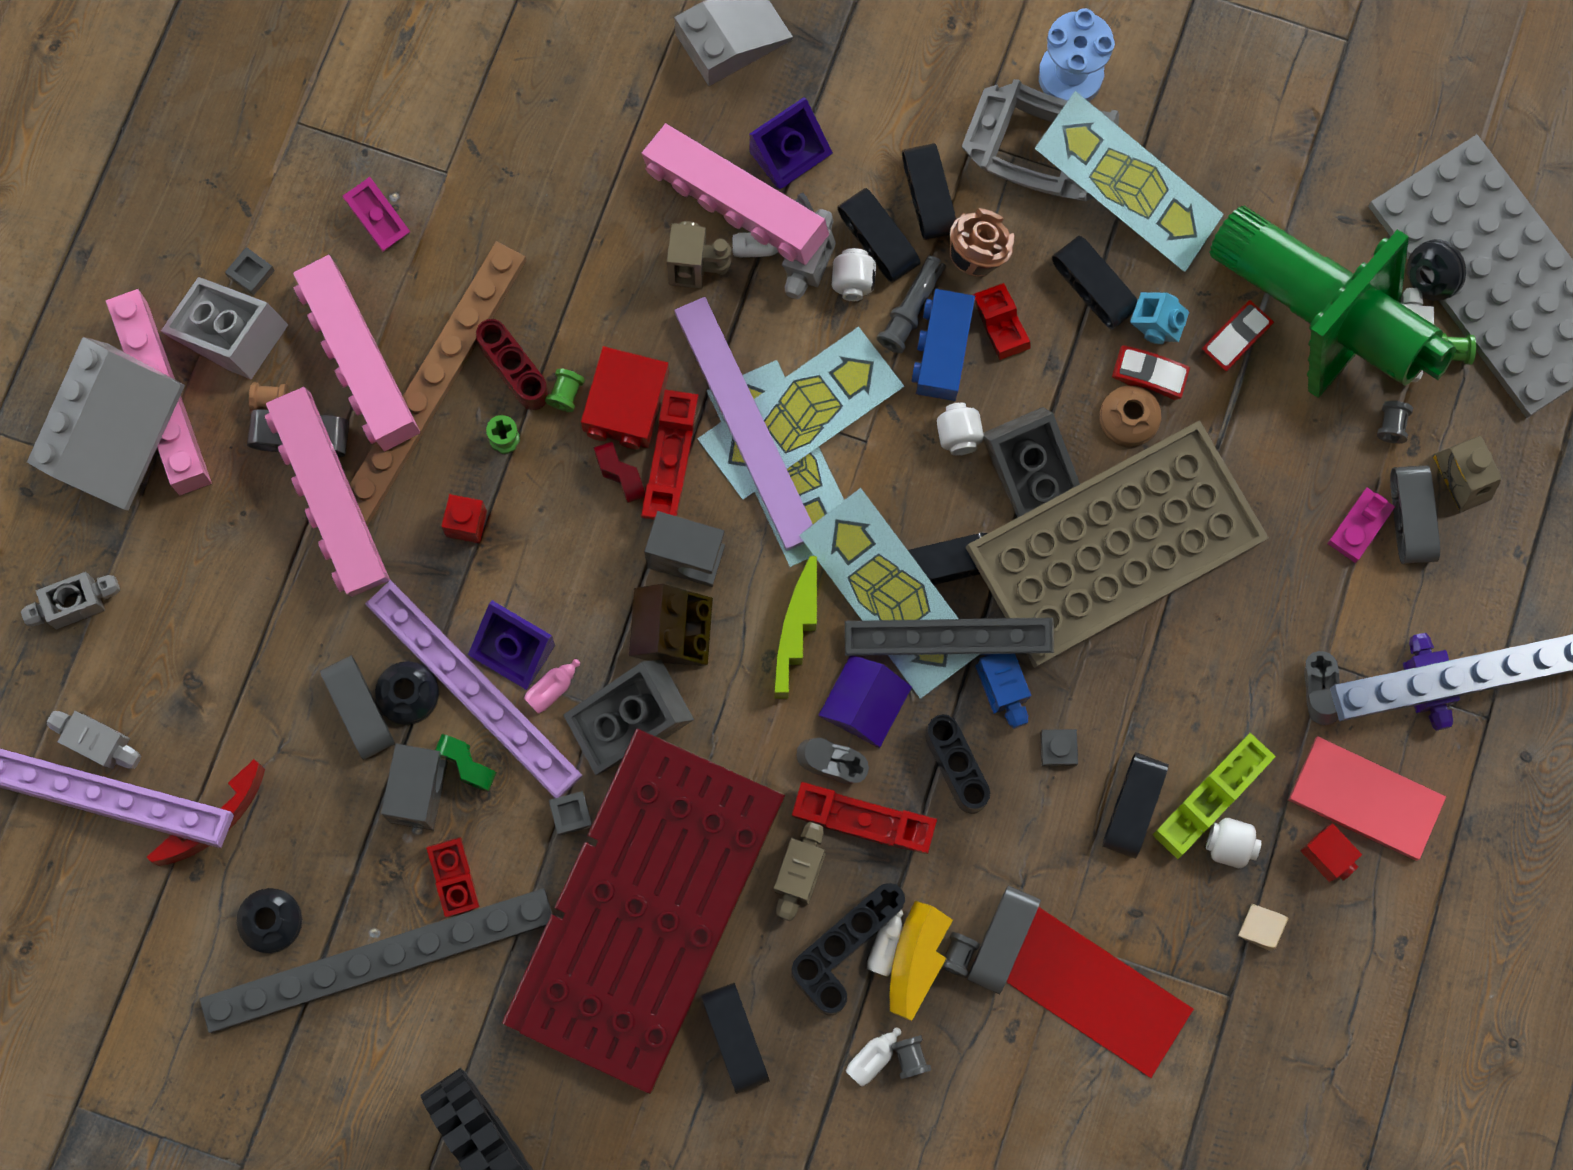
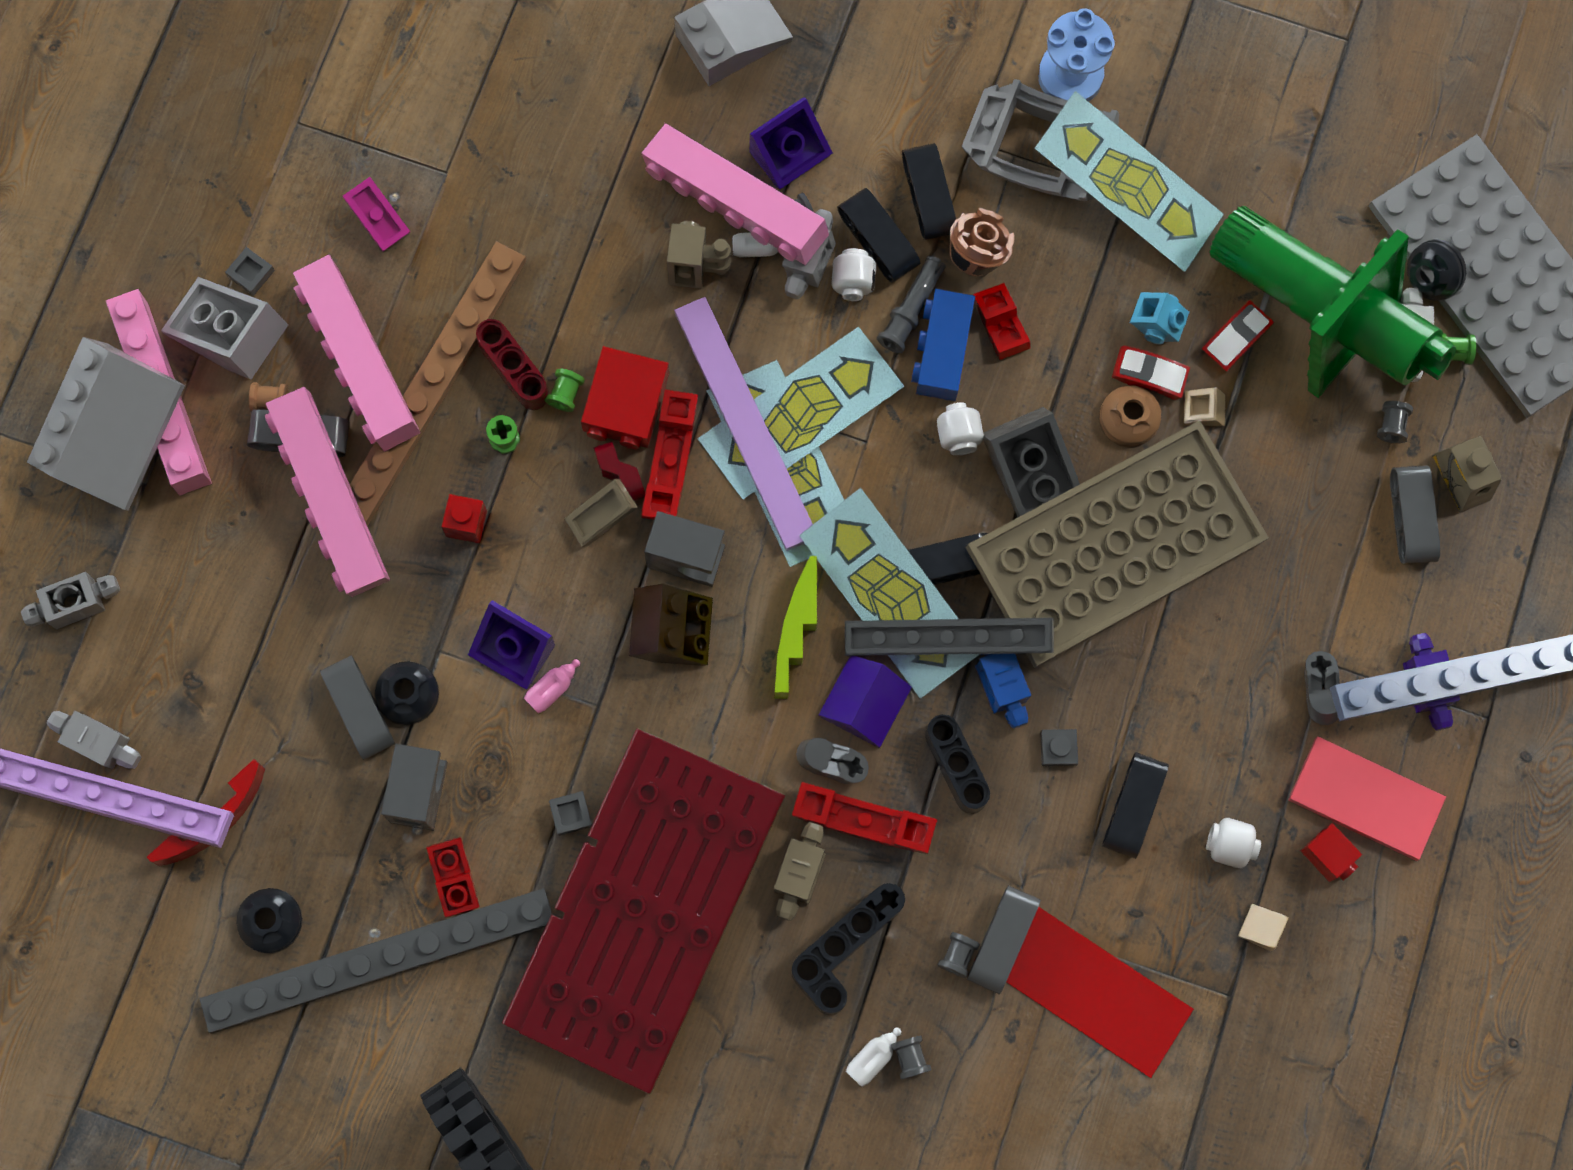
(470, 772): green piece -> none
(474, 690): lavender tile -> none
(600, 512): none -> dark tan tile
(637, 699): dark grey slope -> none
(735, 1038): black beam -> none
(884, 946): white piece -> none
(916, 958): yellow slope -> none
(1095, 282): black beam -> none
(1206, 406): none -> tan slope
(1214, 795): lime slope -> none
(1361, 525): dark pink plate -> none

